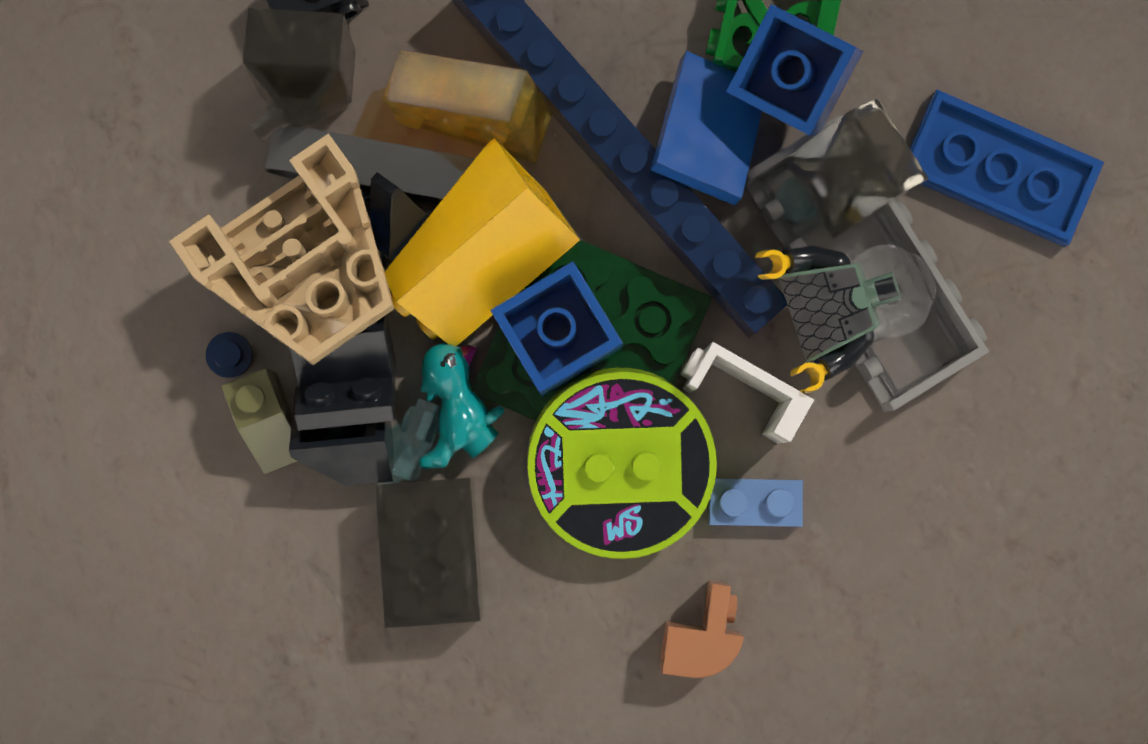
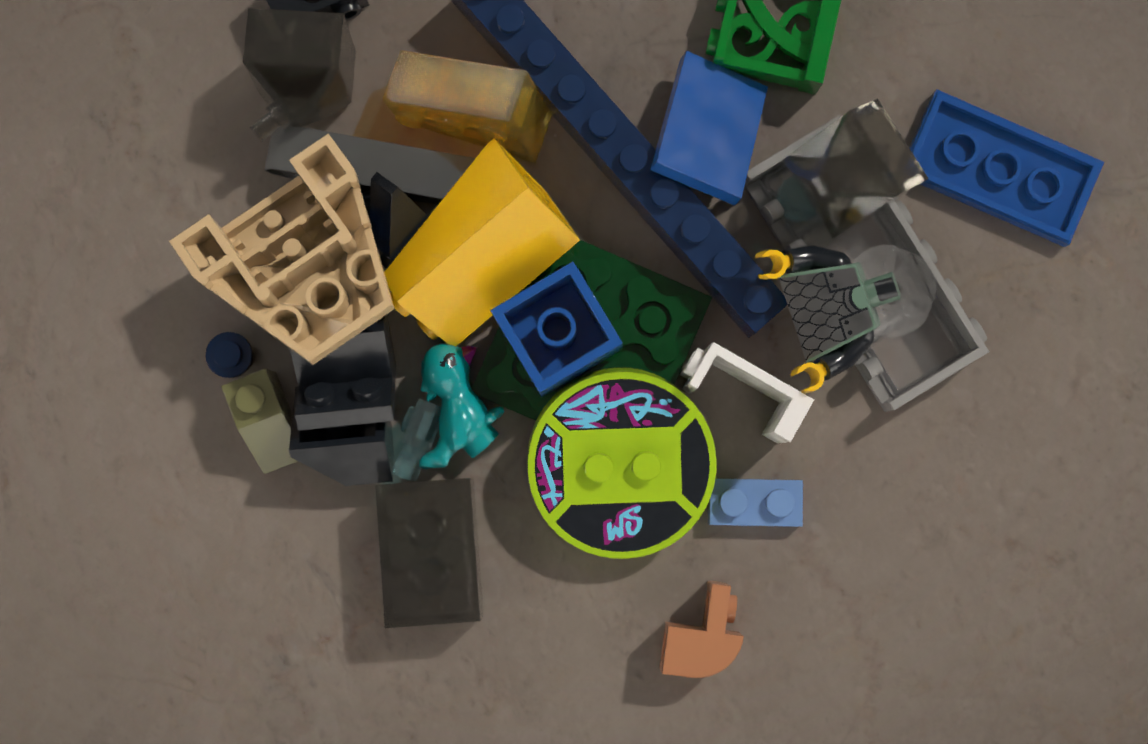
(794, 71): blue brick -> none

